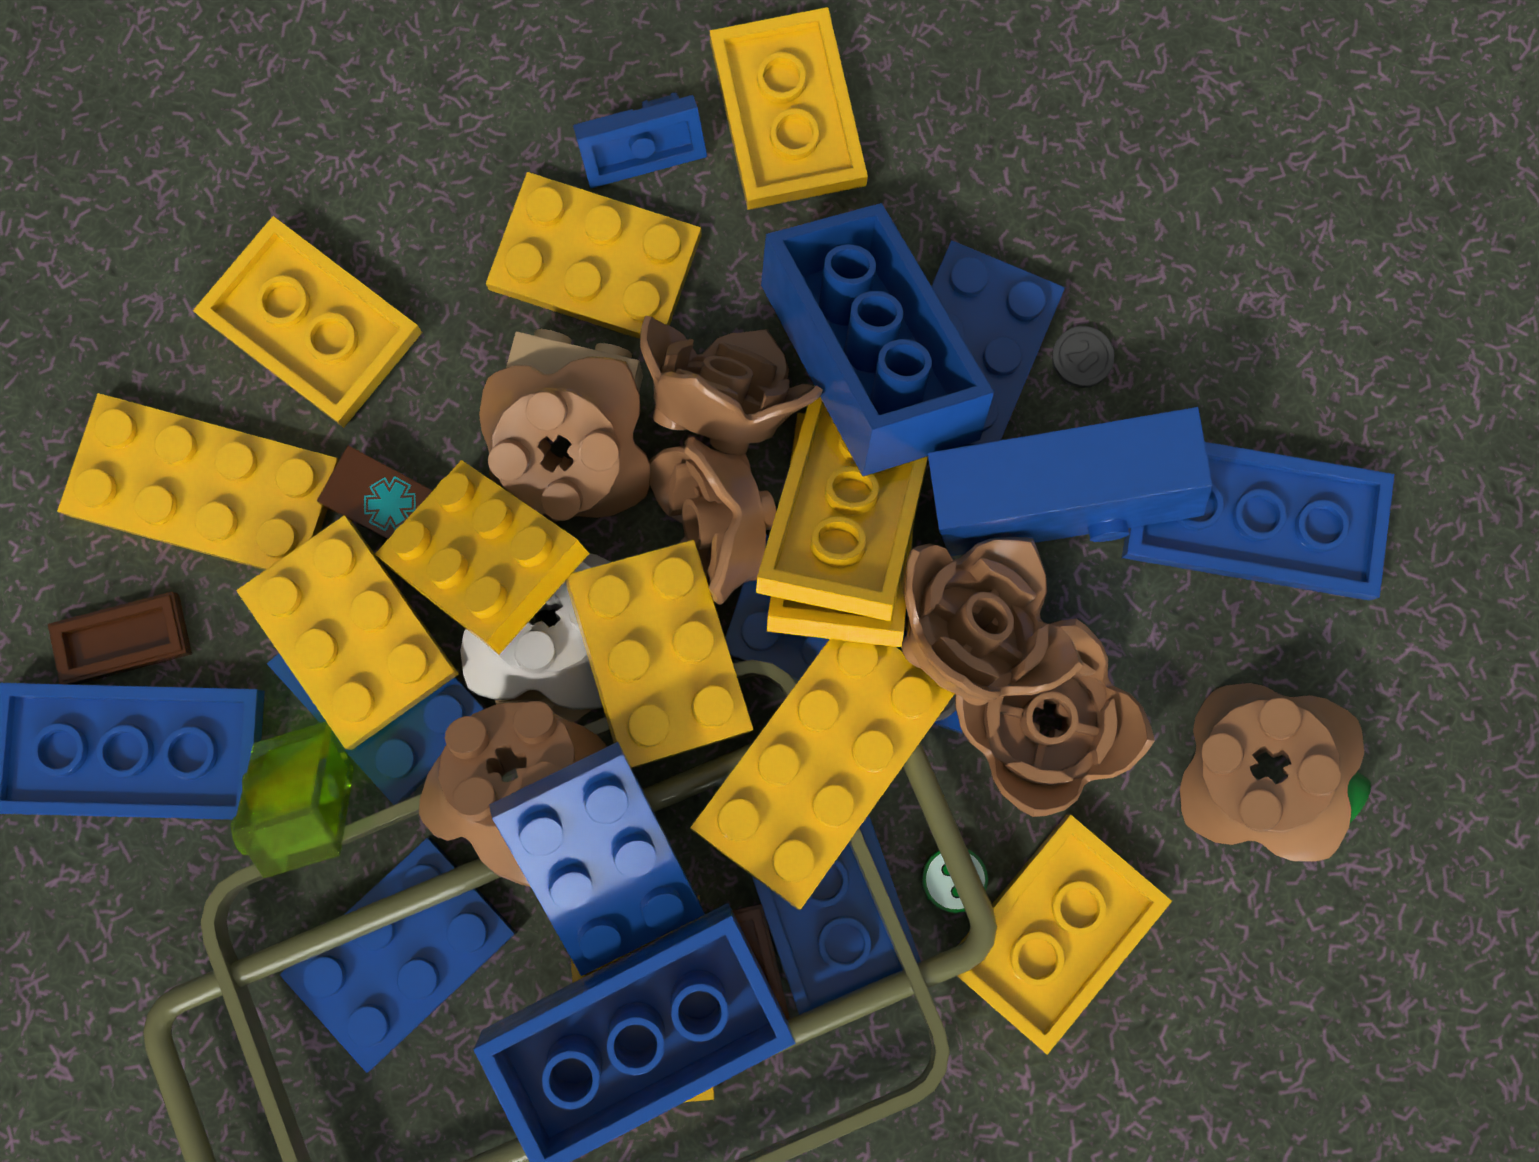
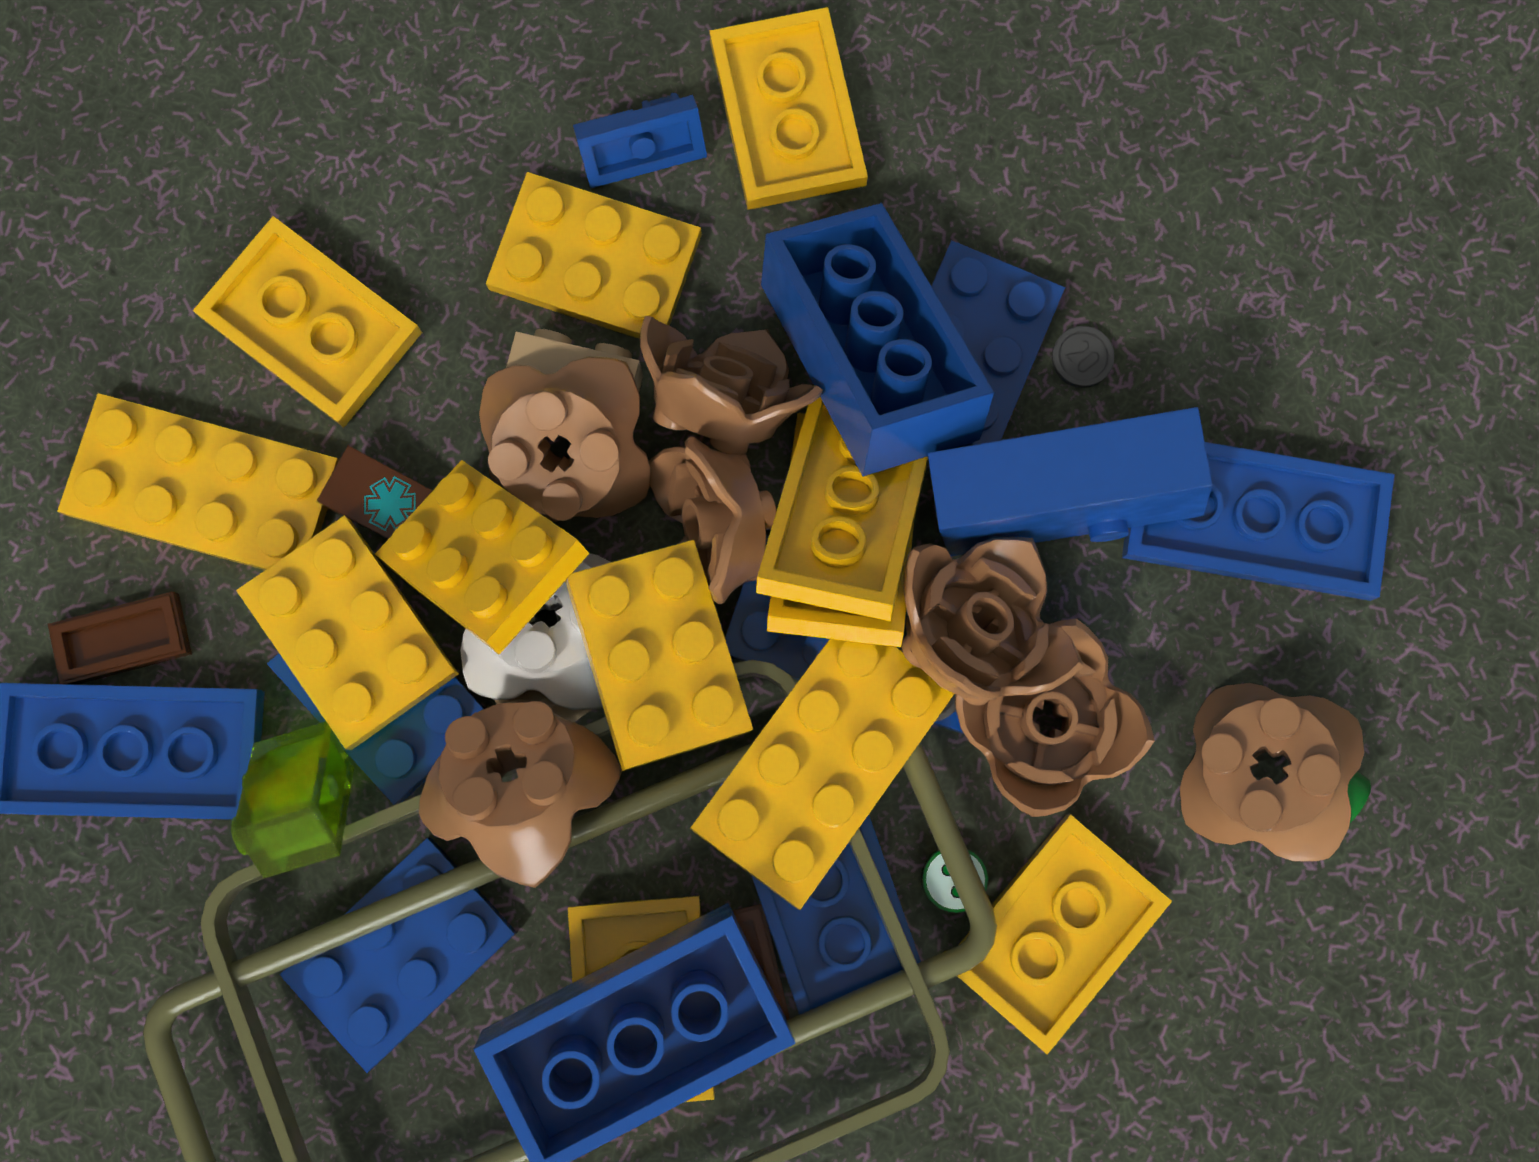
(597, 858): blue plate -> none

